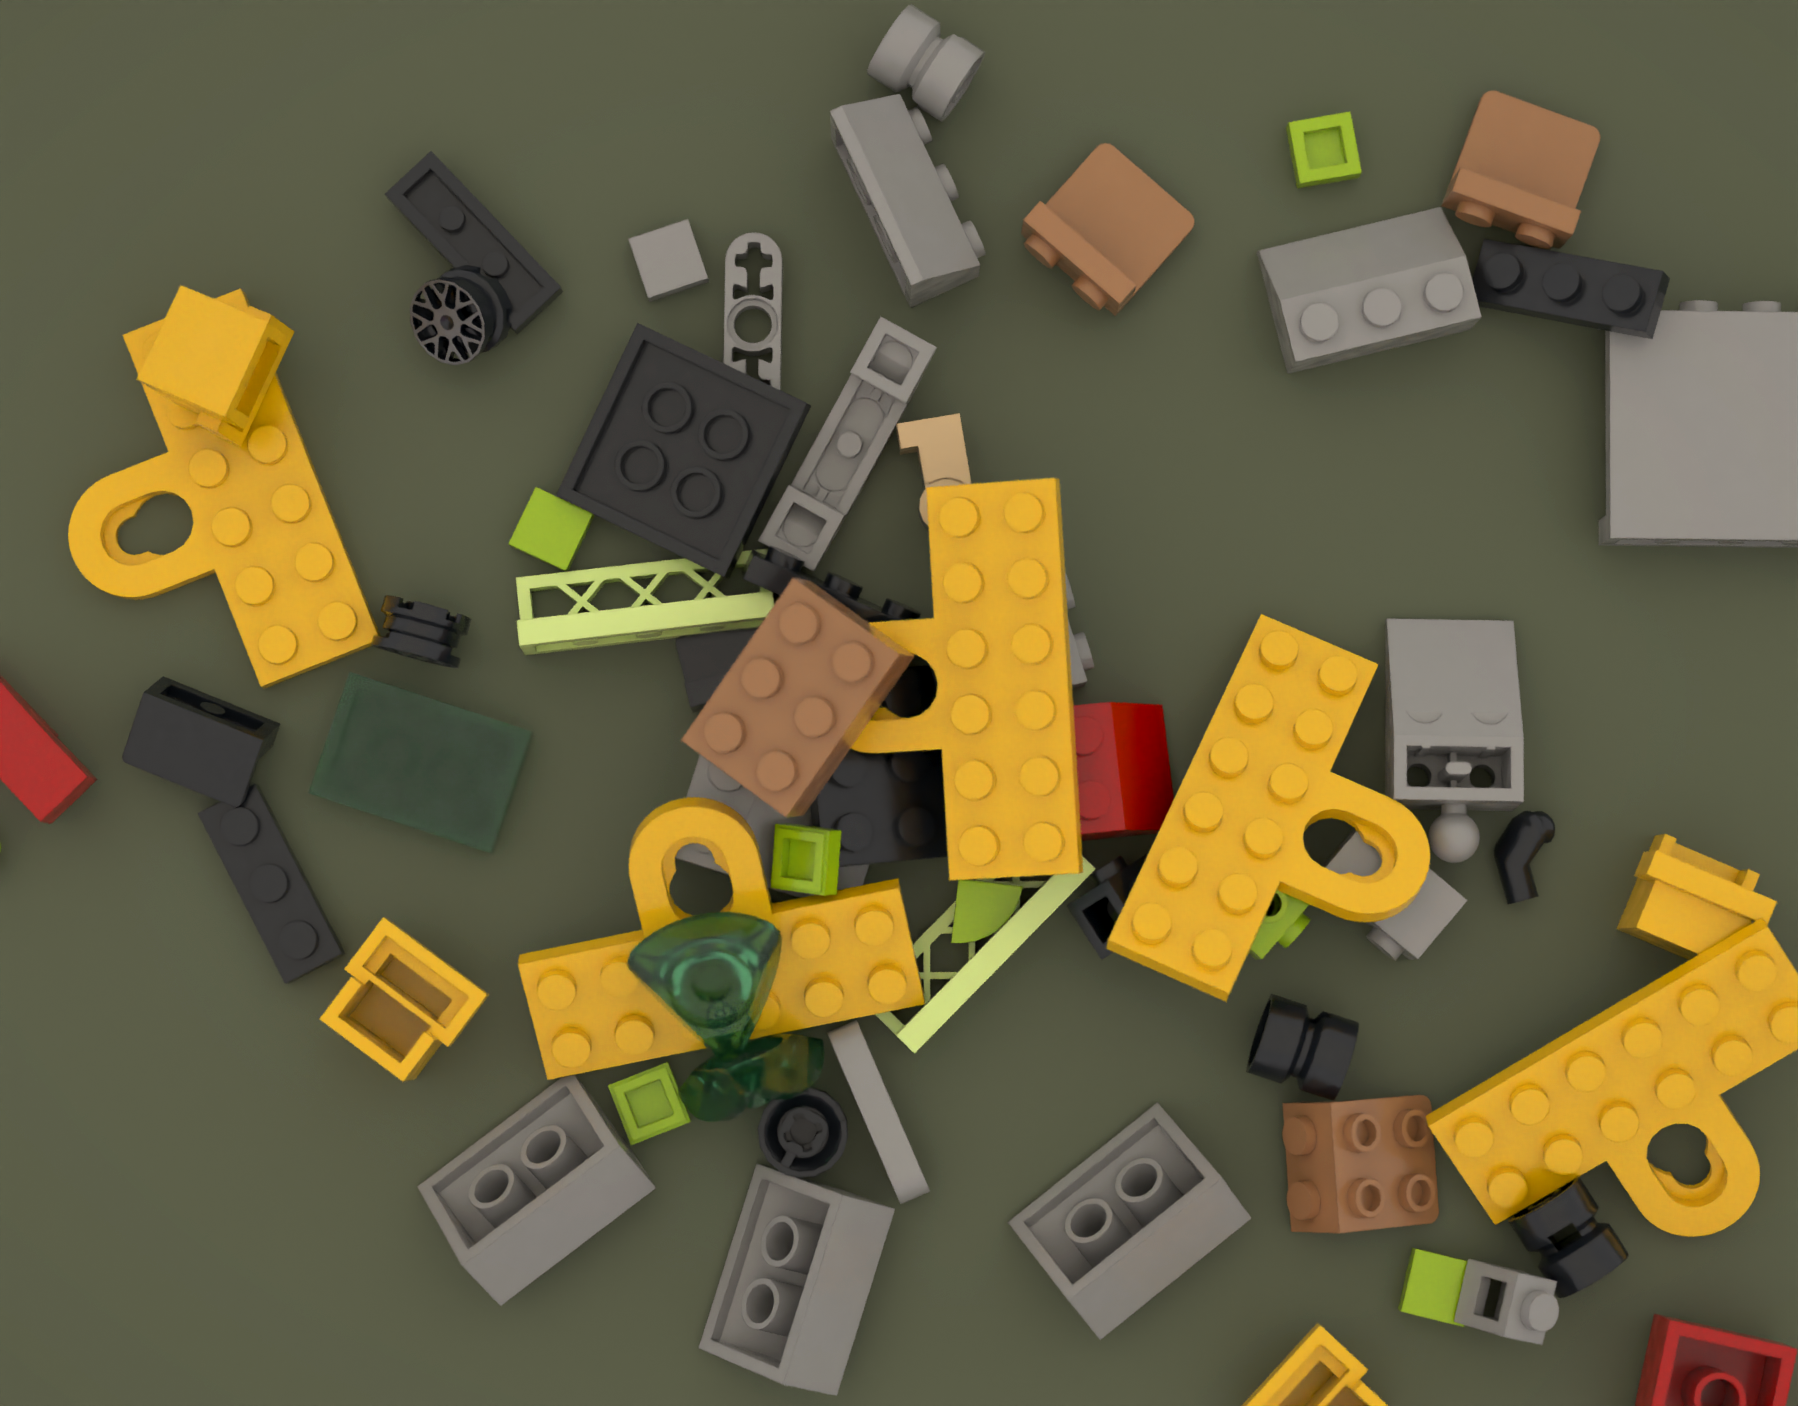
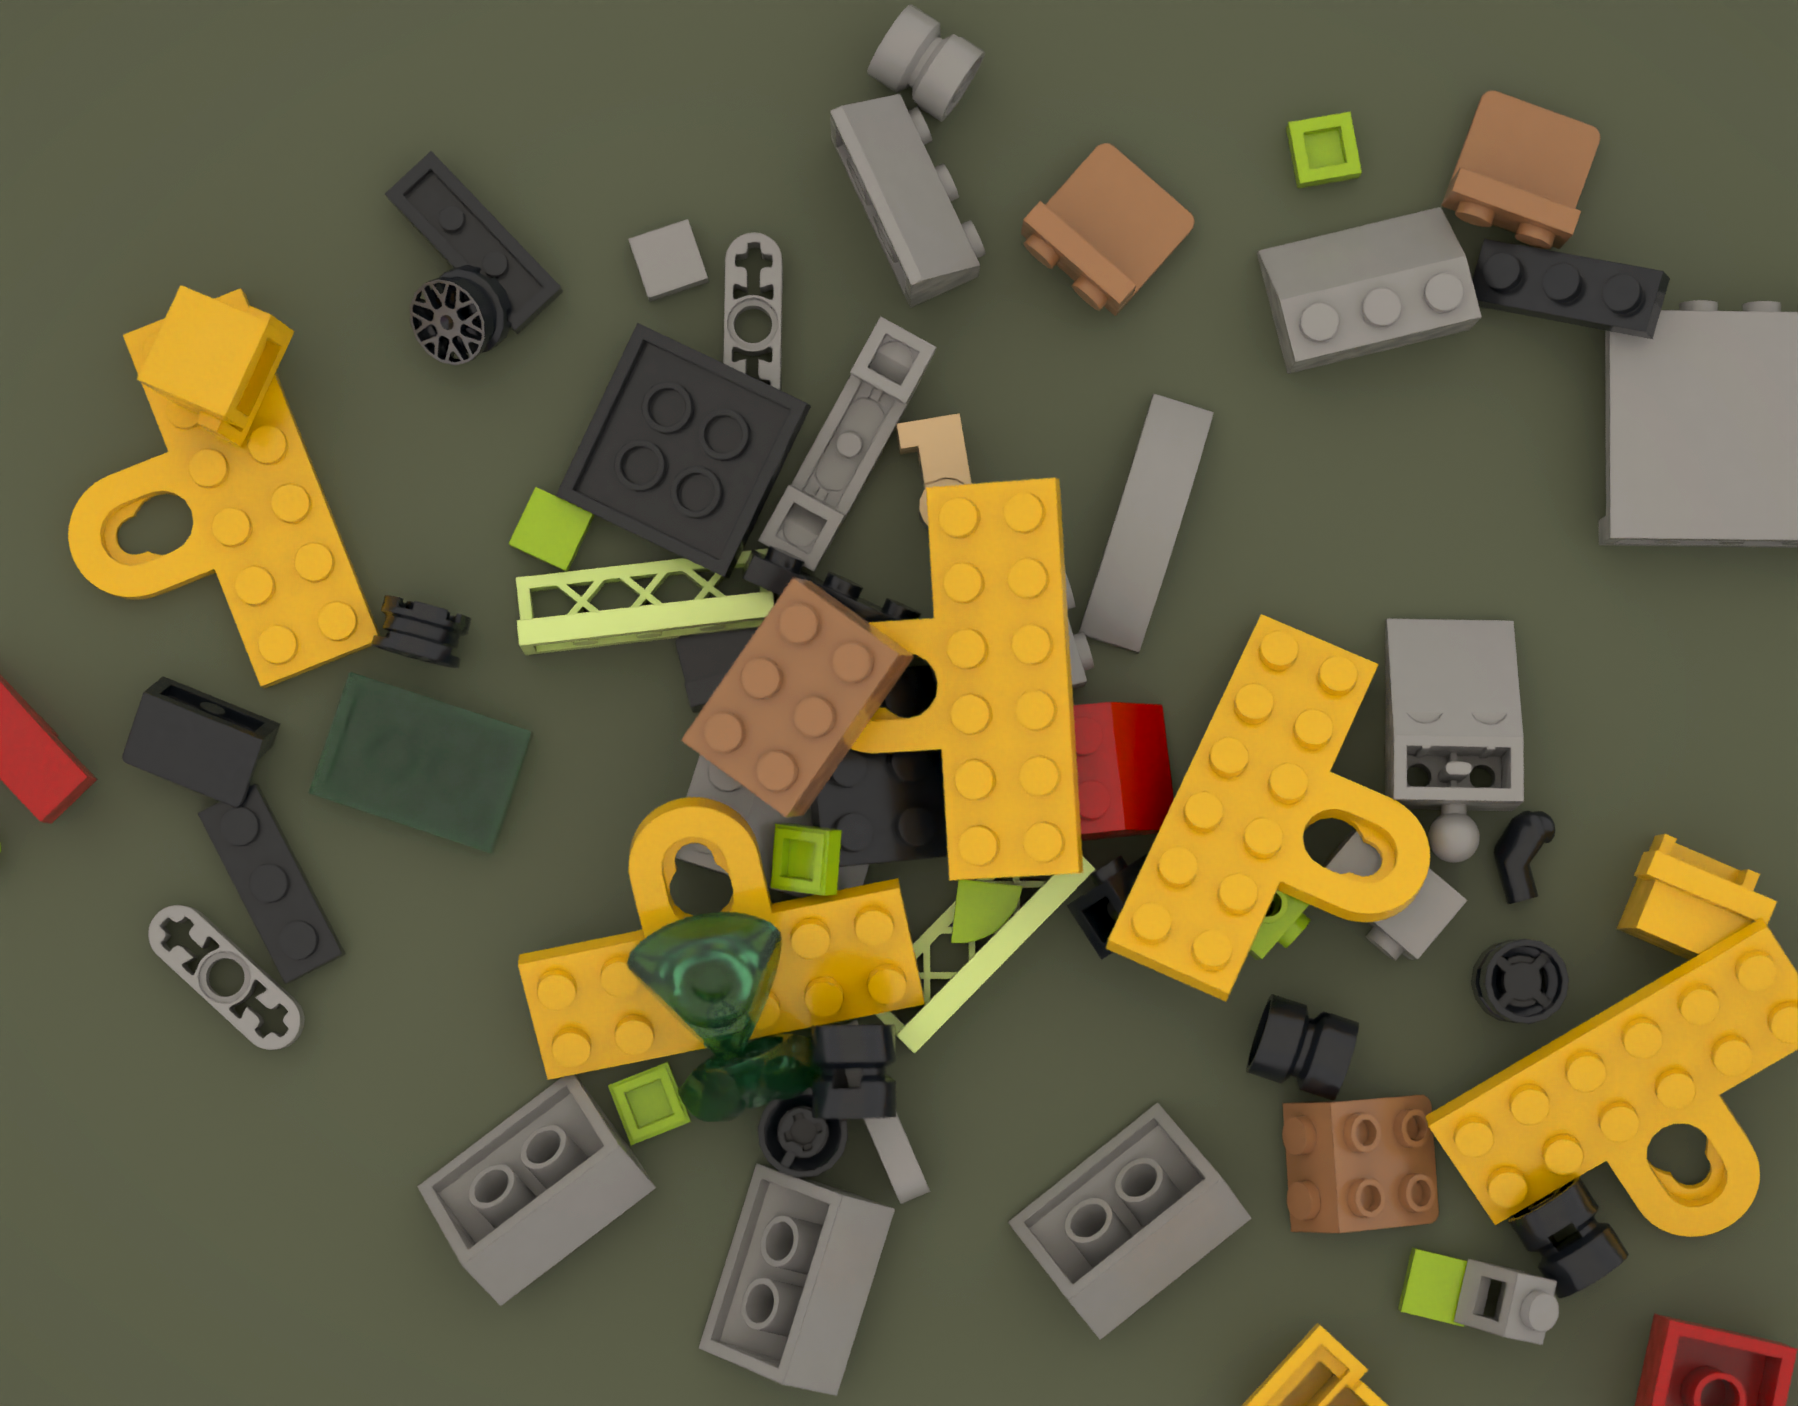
(181, 956): none -> light grey beam
(401, 1002): yellow plate -> none
(853, 1048): none -> black wheel
(1146, 523): none -> light grey slope
(1520, 981): none -> black wheel

